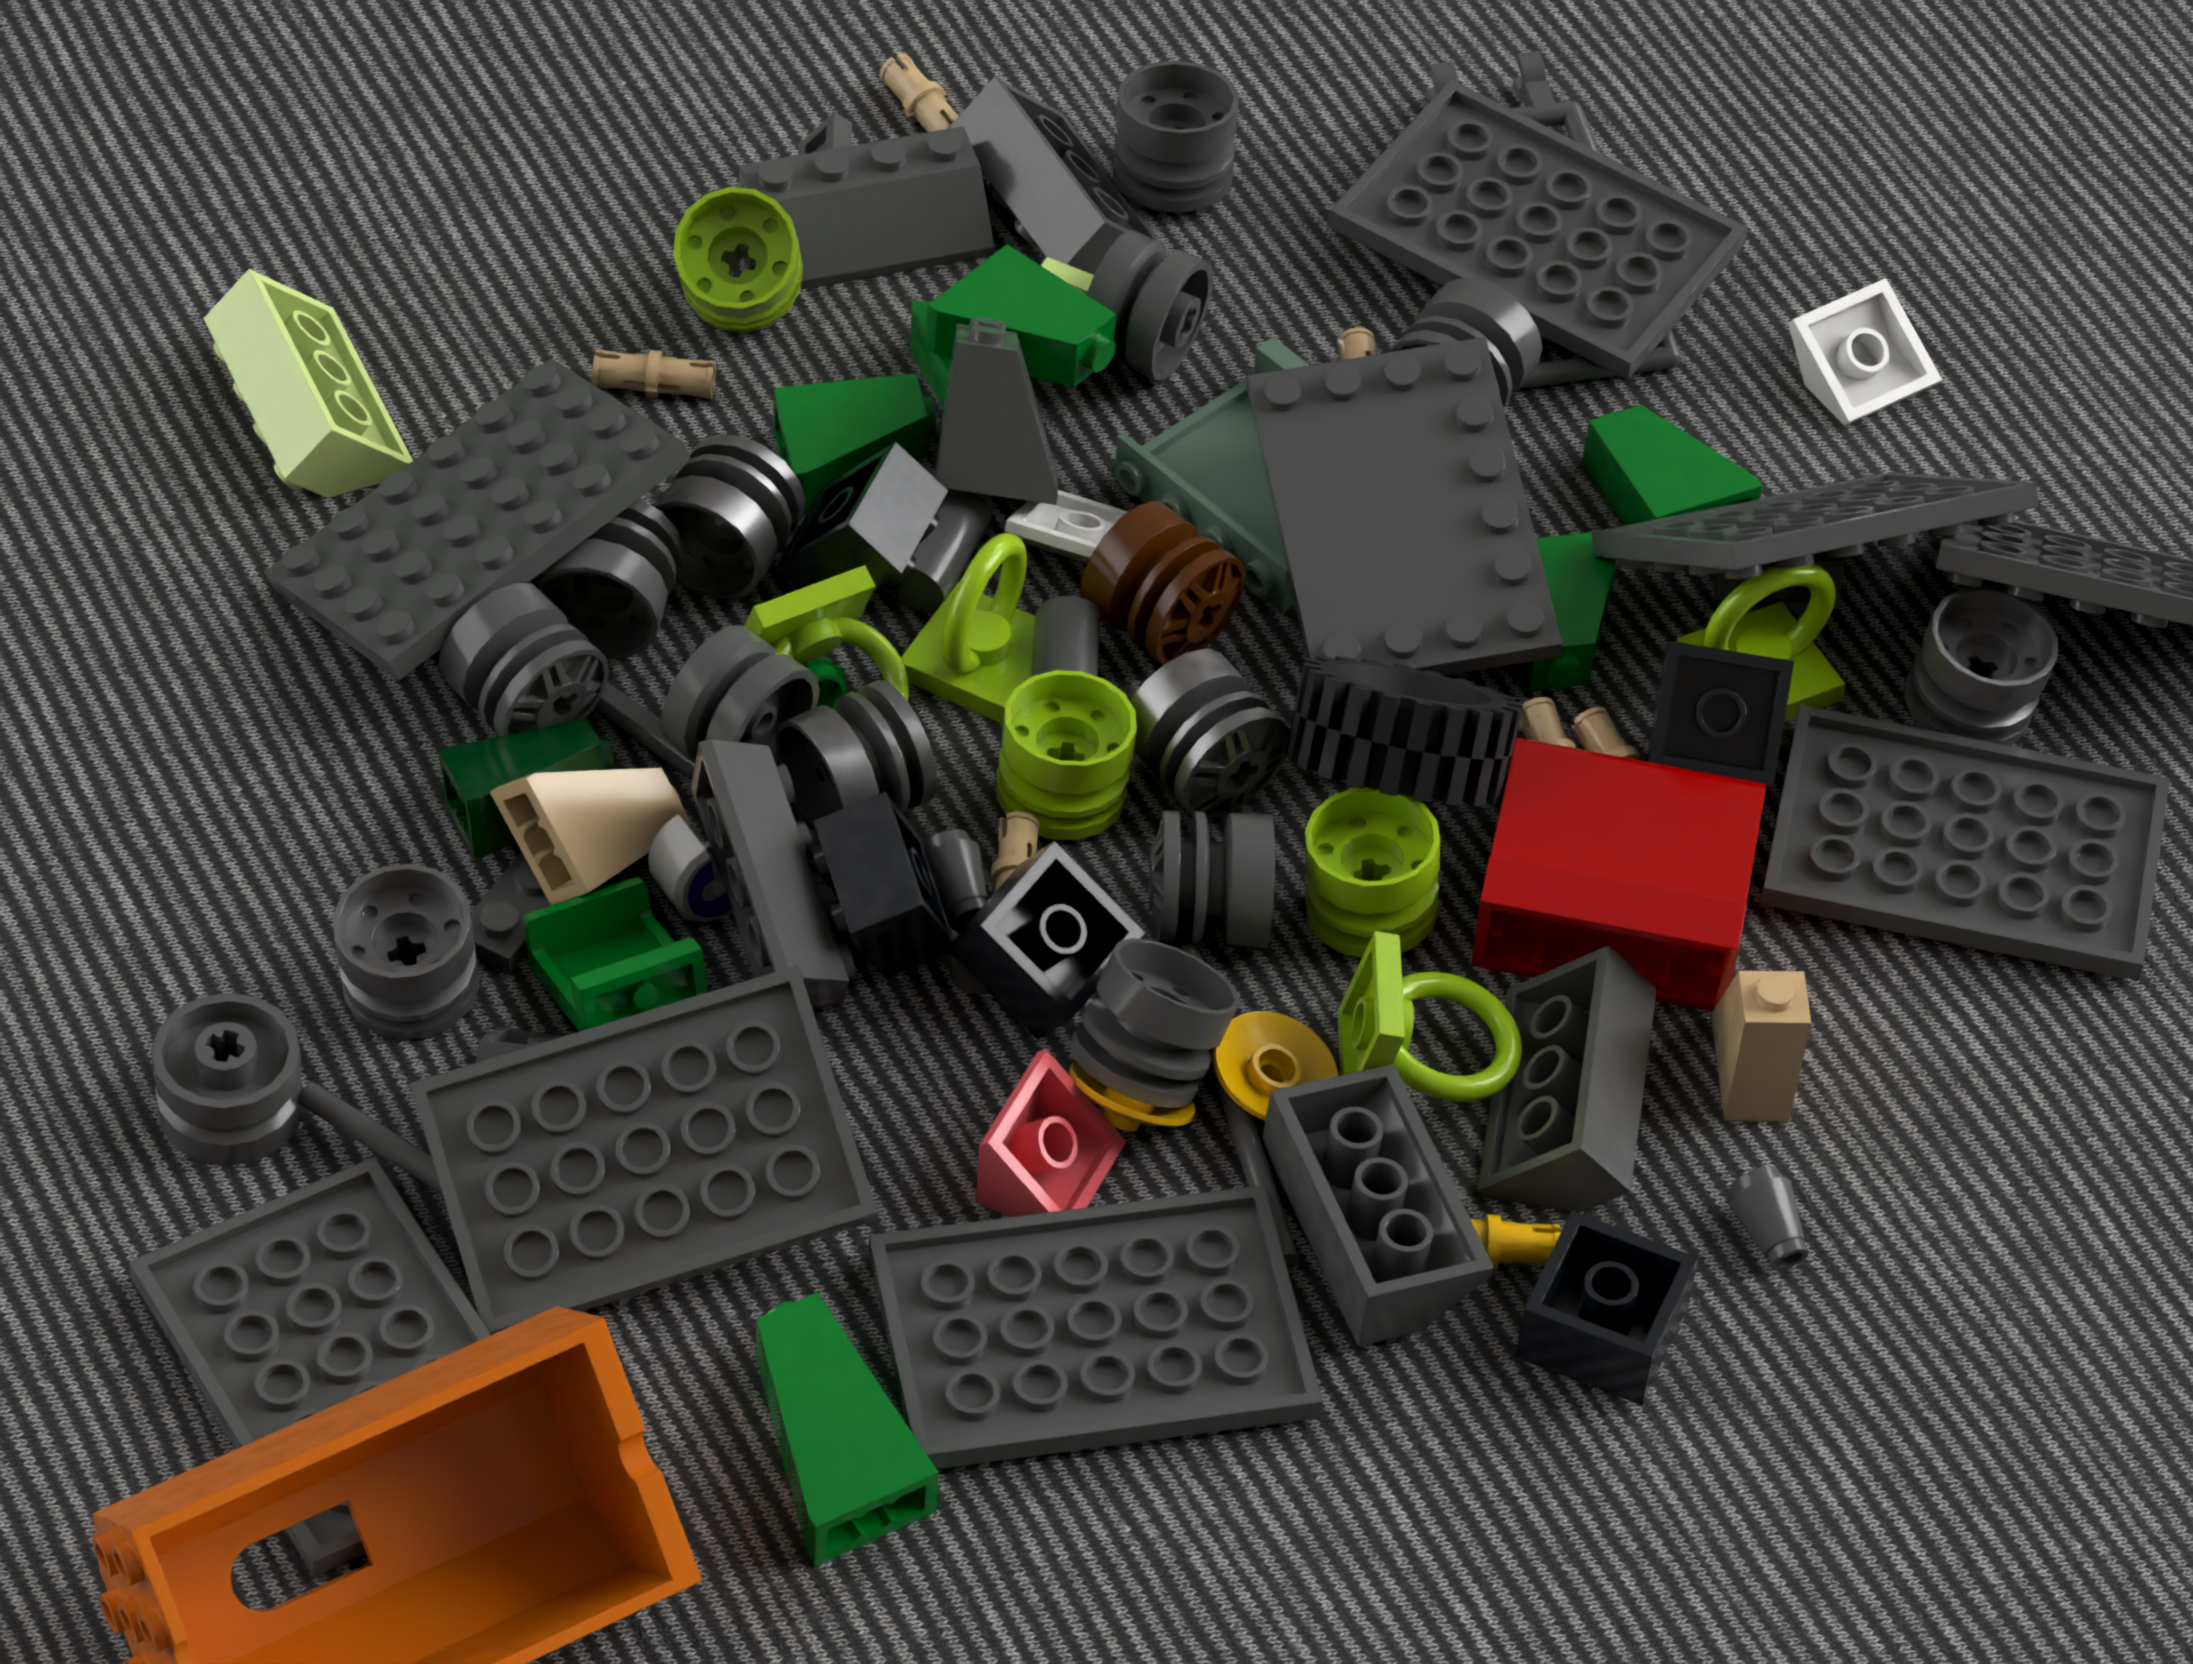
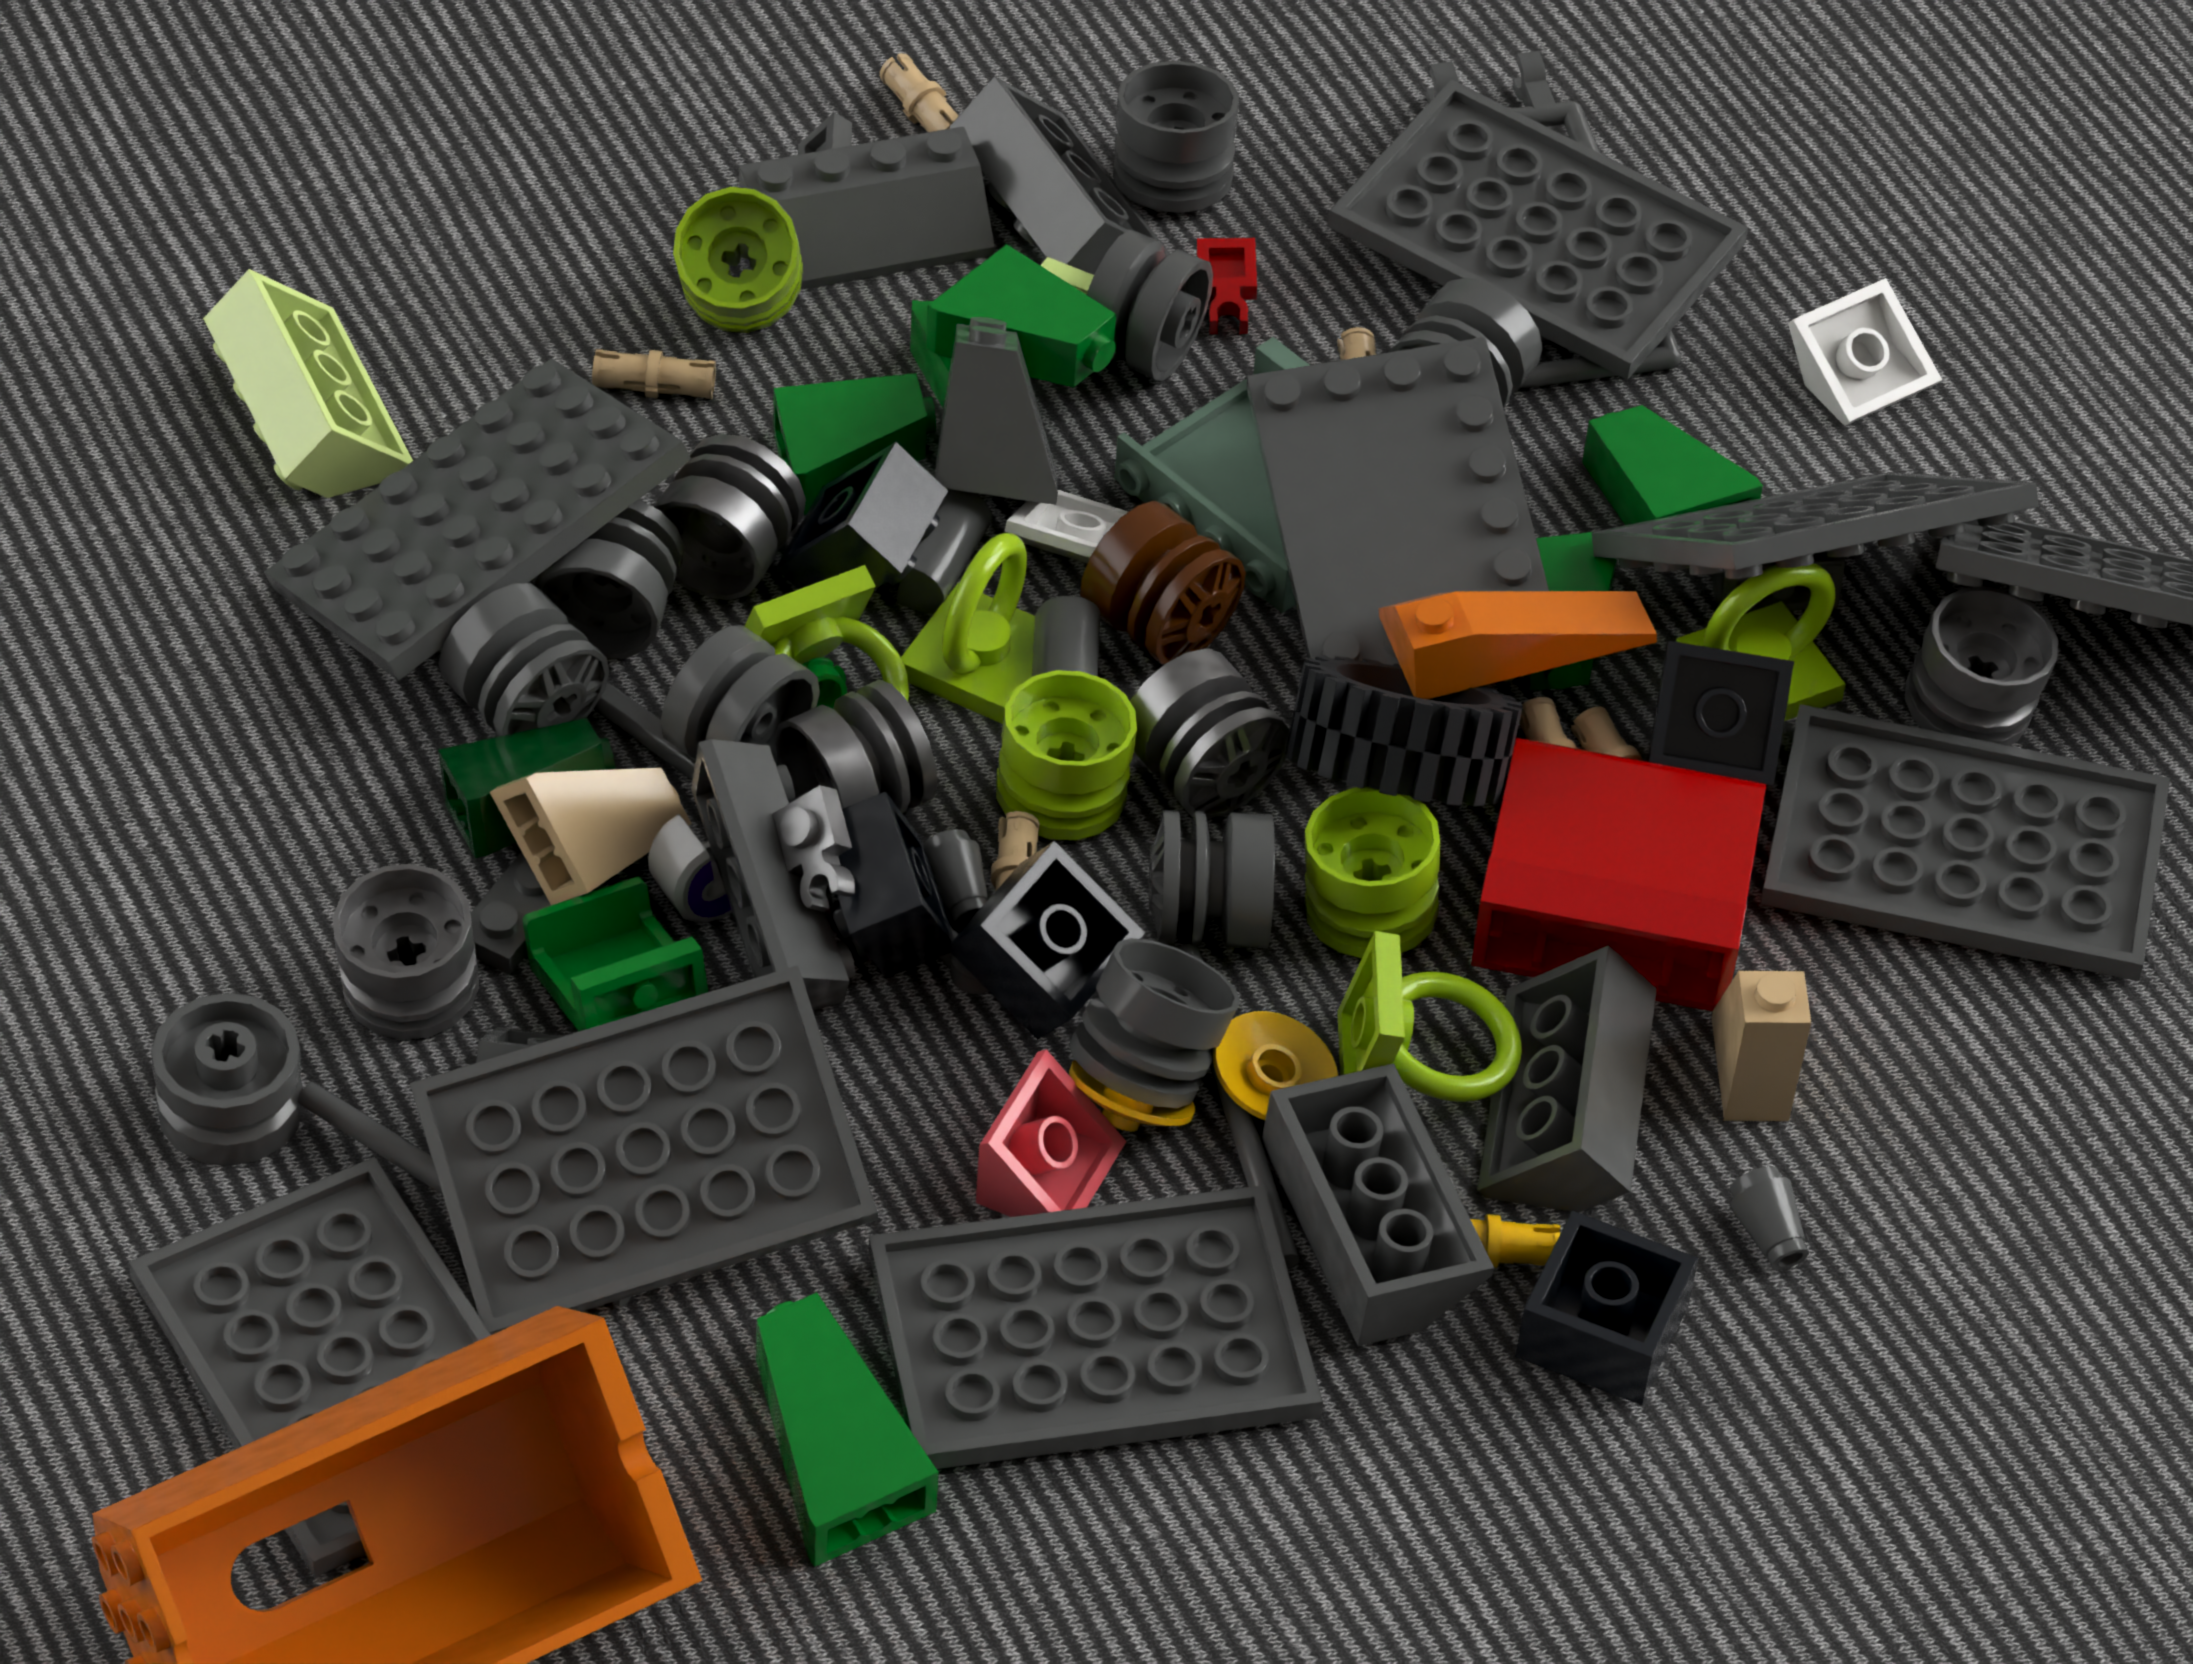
(811, 840): none -> flat silver plate
(1233, 277): none -> red plate
(1495, 636): none -> orange wedge

